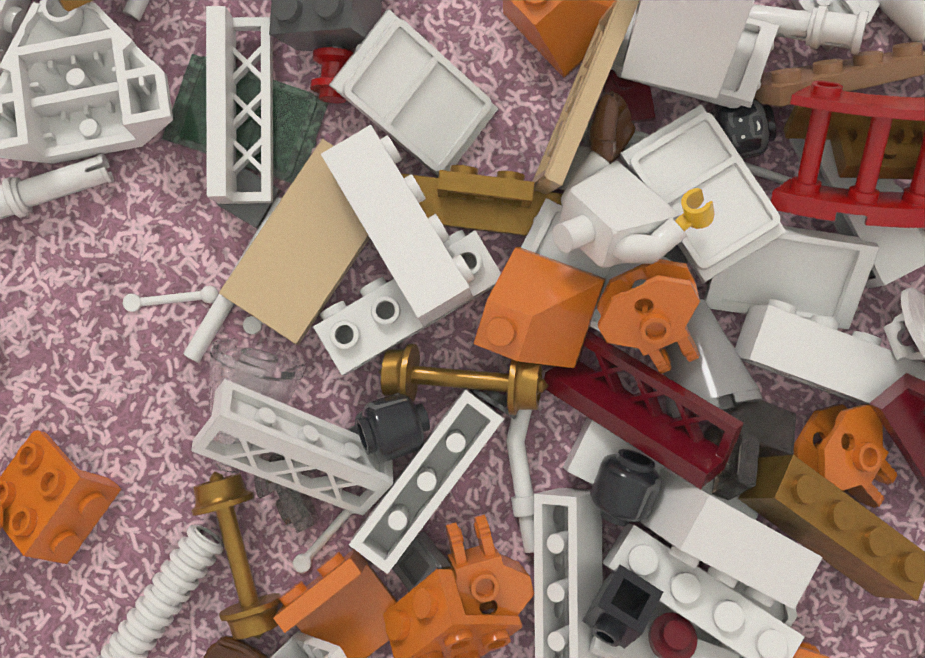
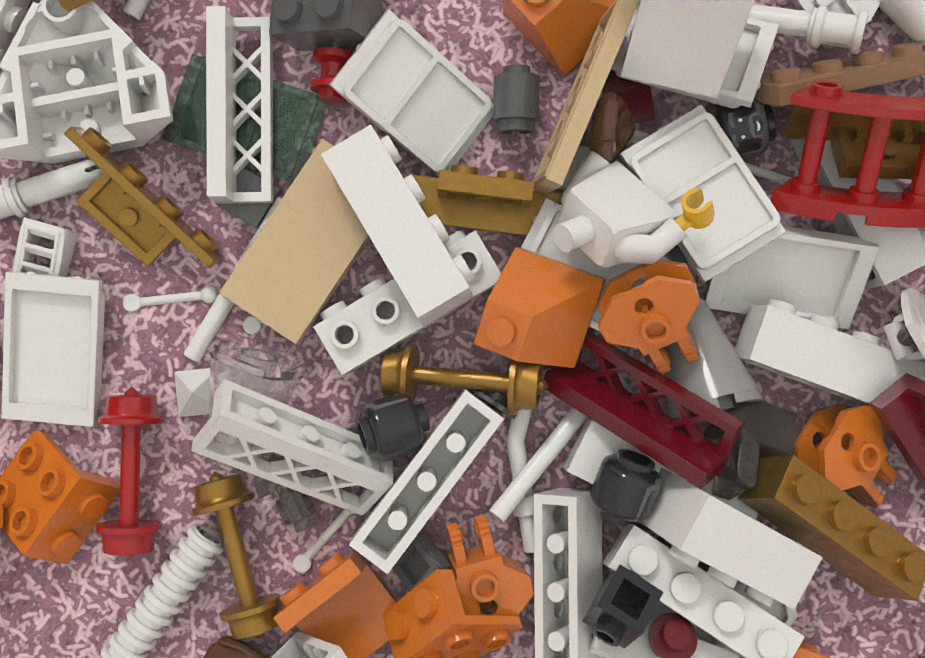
(28, 247): none -> white slope
(52, 348): none -> white piece
(129, 534): none -> red piece
(133, 211): none -> pearl gold bracket
(192, 392): none -> white slope
(516, 99): none -> dark grey brick
(537, 465): none -> white bar

